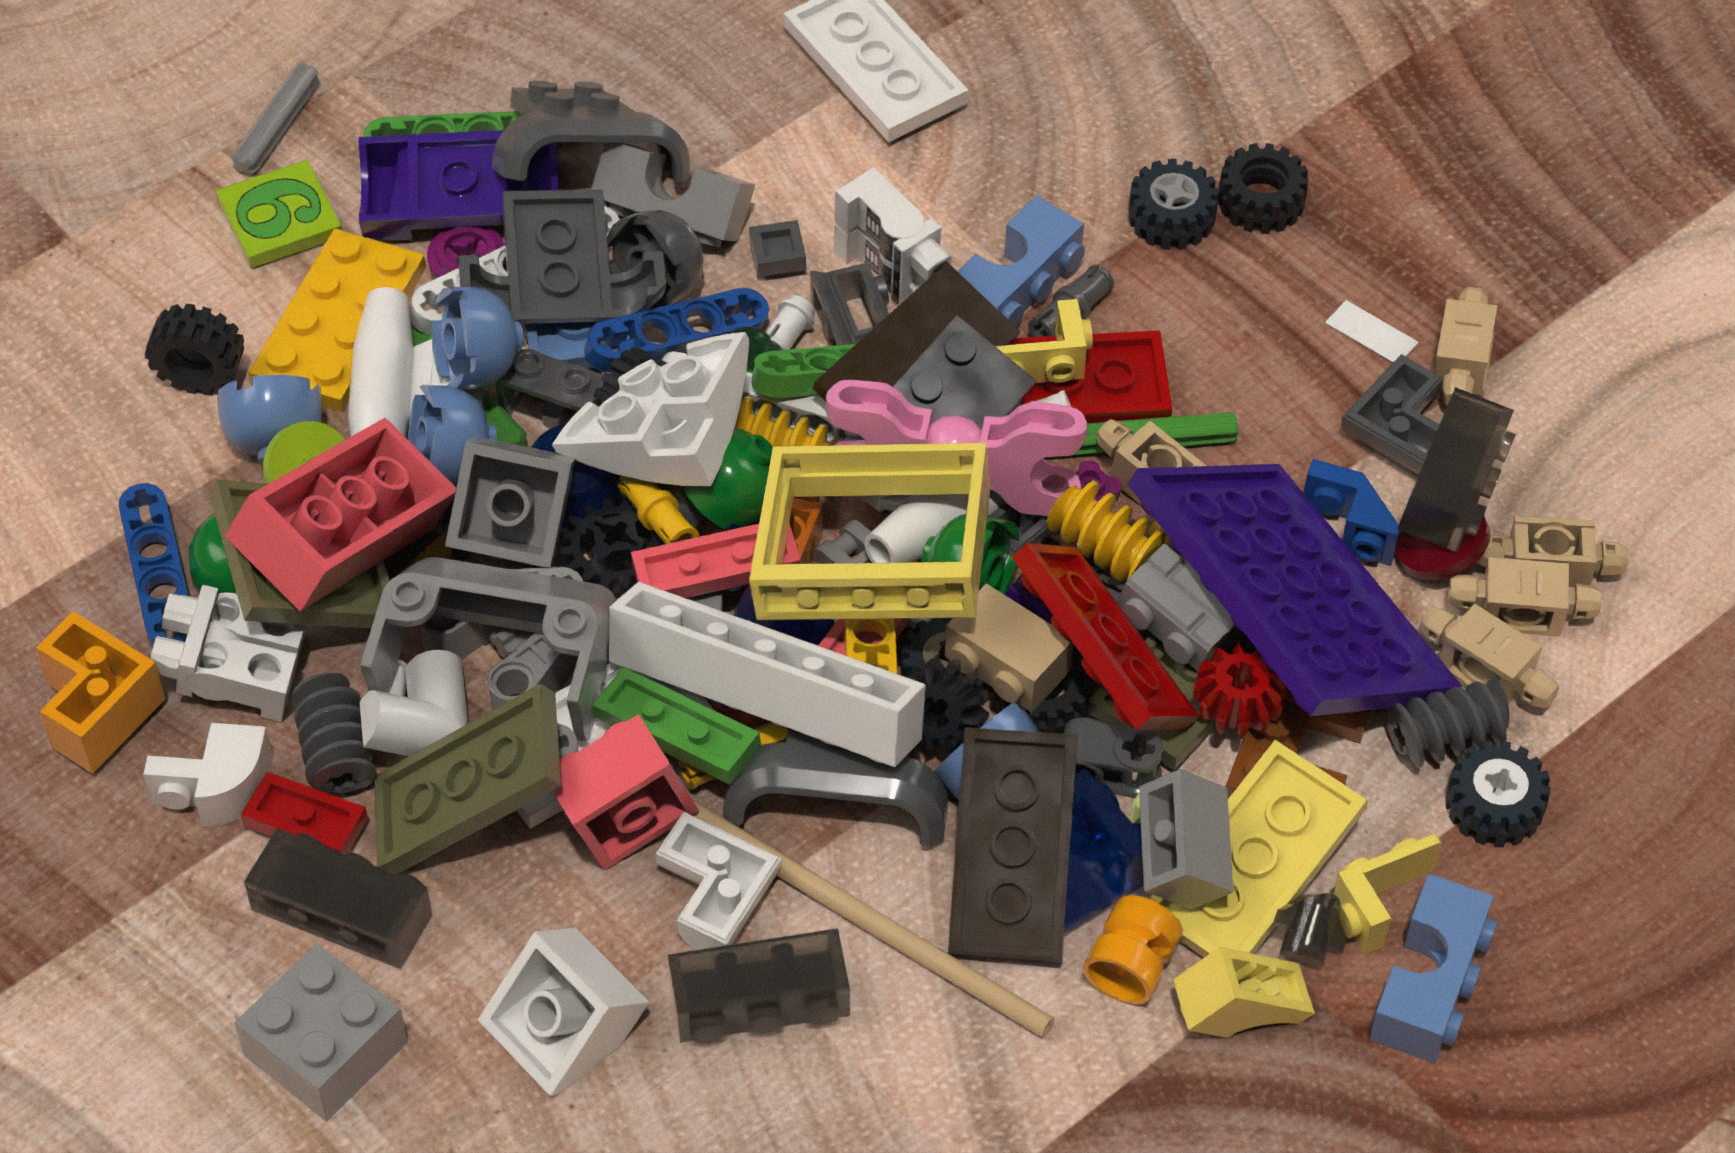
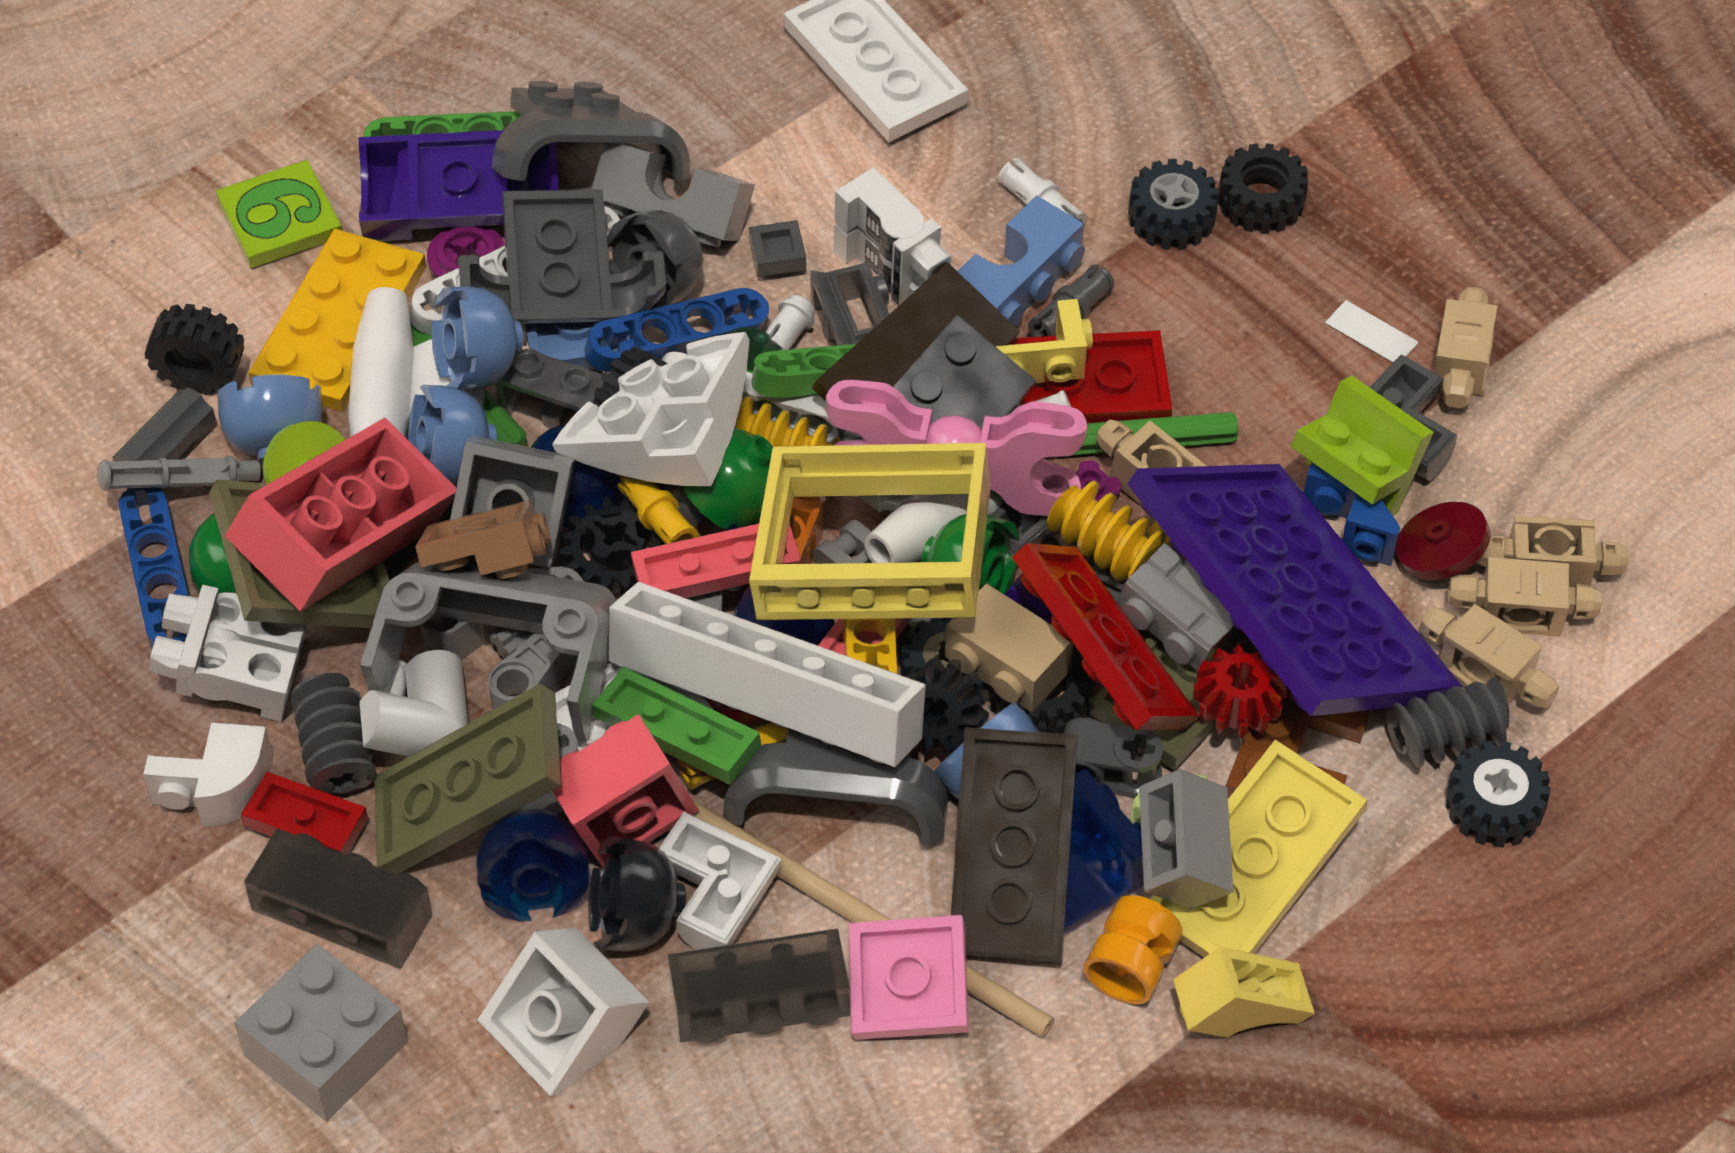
(101, 688): light orange brick -> none
(170, 429): none -> dark grey axle
(174, 473): none -> light grey piece
(275, 119): light grey axle -> none
(499, 538): none -> medium nougat plate
(531, 864): none -> clear blue cylinder
(633, 895): none -> black cylinder
(908, 977): none -> bright pink plate
(1027, 185): none -> white pin
(1311, 928): clear smoke piece -> none
(1362, 879): light yellow bracket -> none
(1365, 444): none -> lime bracket
(1420, 1007): medium blue arch -> none
(1459, 471): clear smoke brick -> none

